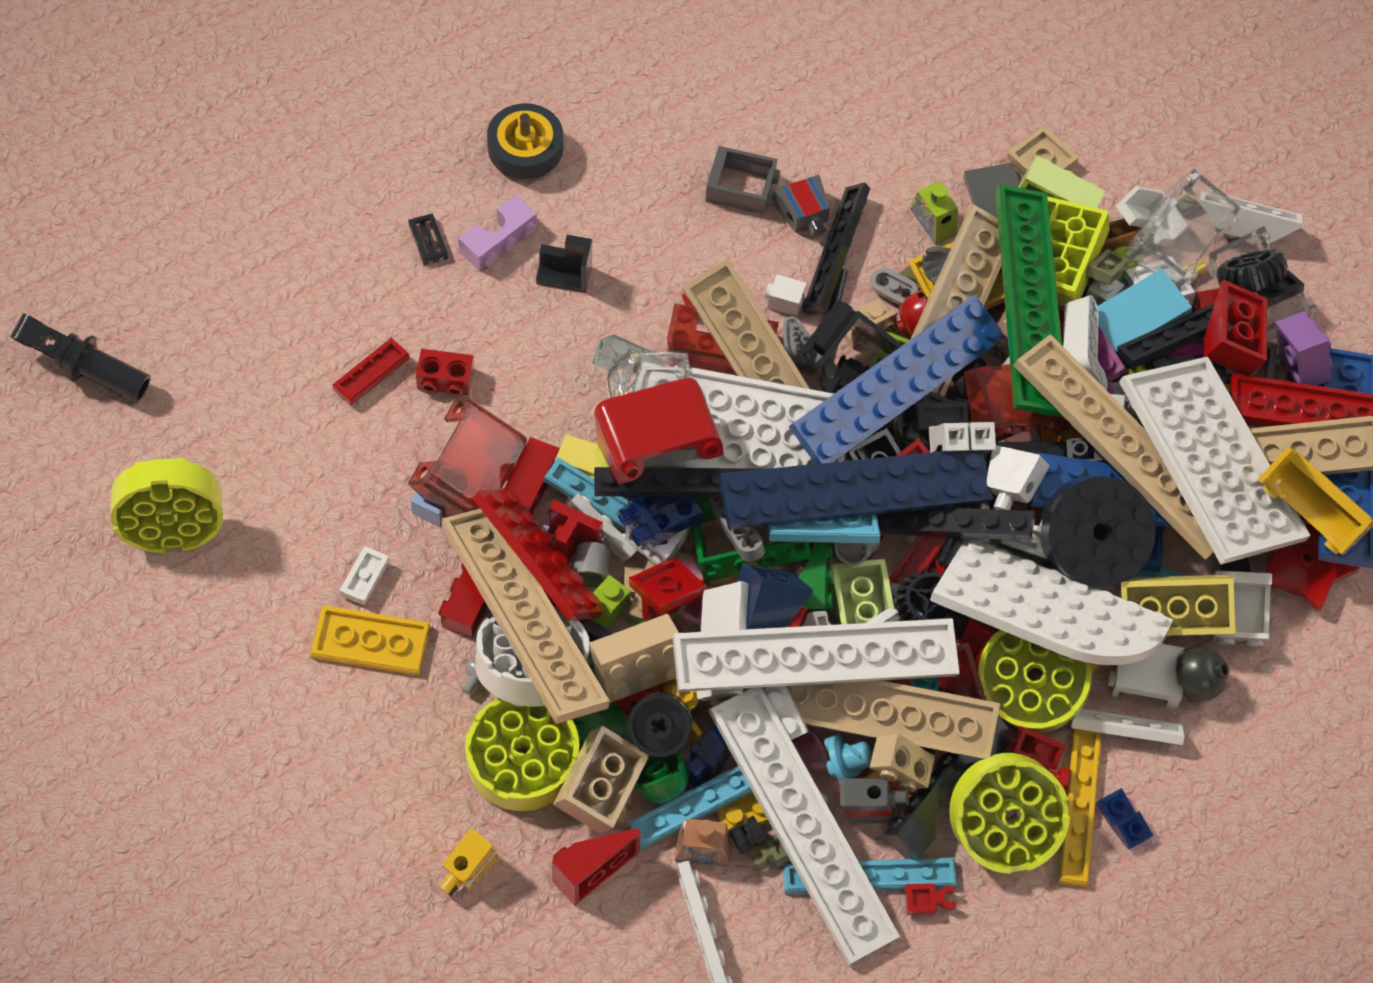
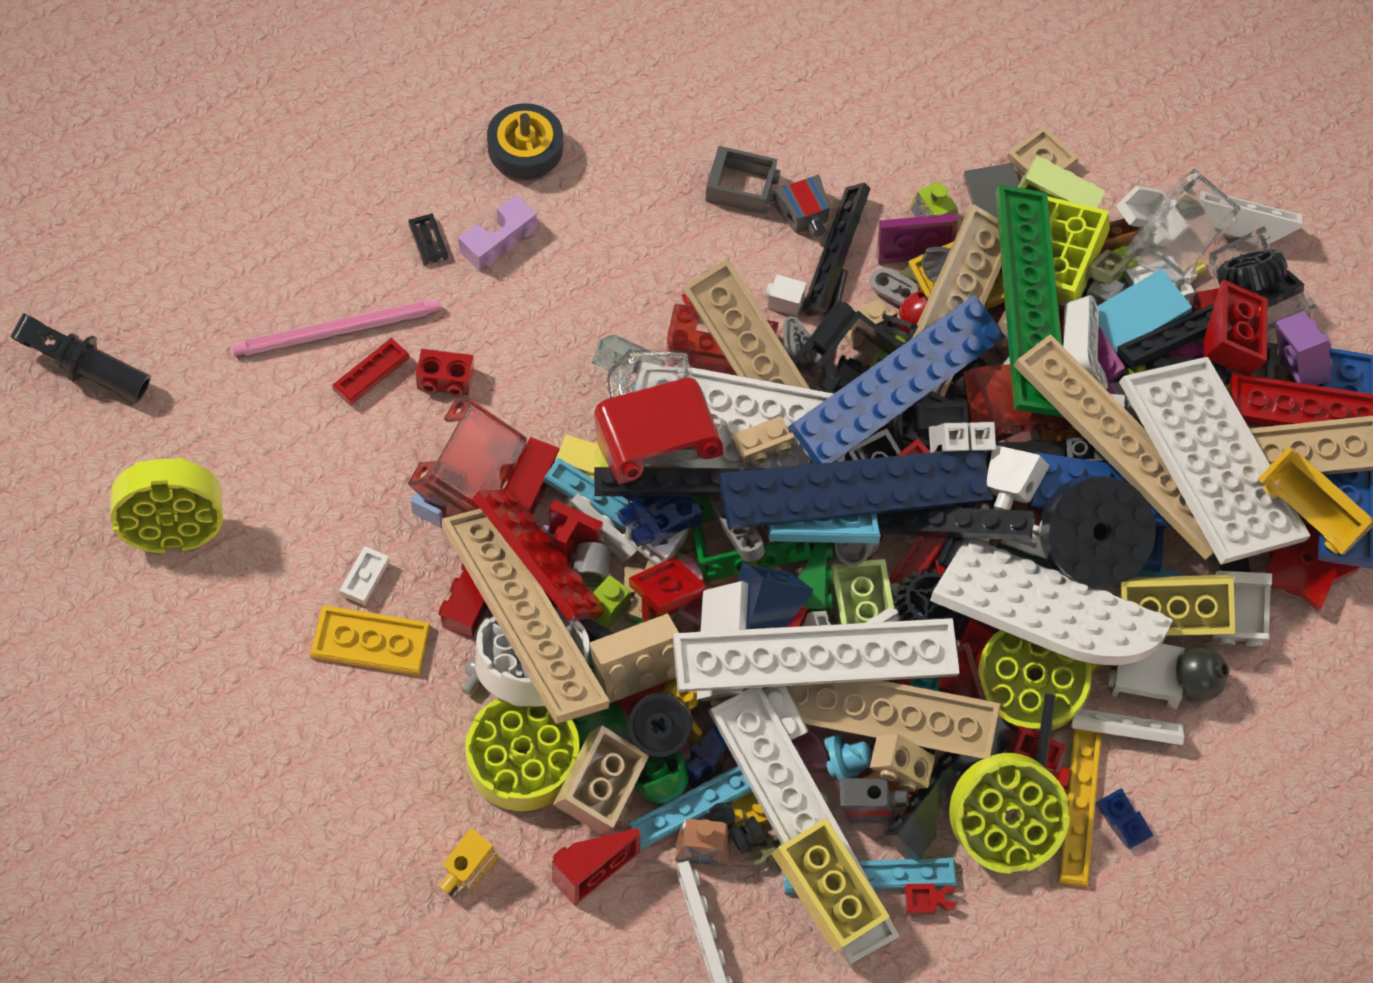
(335, 327): none -> bright pink piece
(566, 266): black panel -> none
(722, 813): none -> black plate
(763, 441): none -> tan bracket
(830, 884): none -> light yellow brick
(887, 327): none -> black tile
(910, 237): none -> magenta plate
(1045, 729): none -> black bar

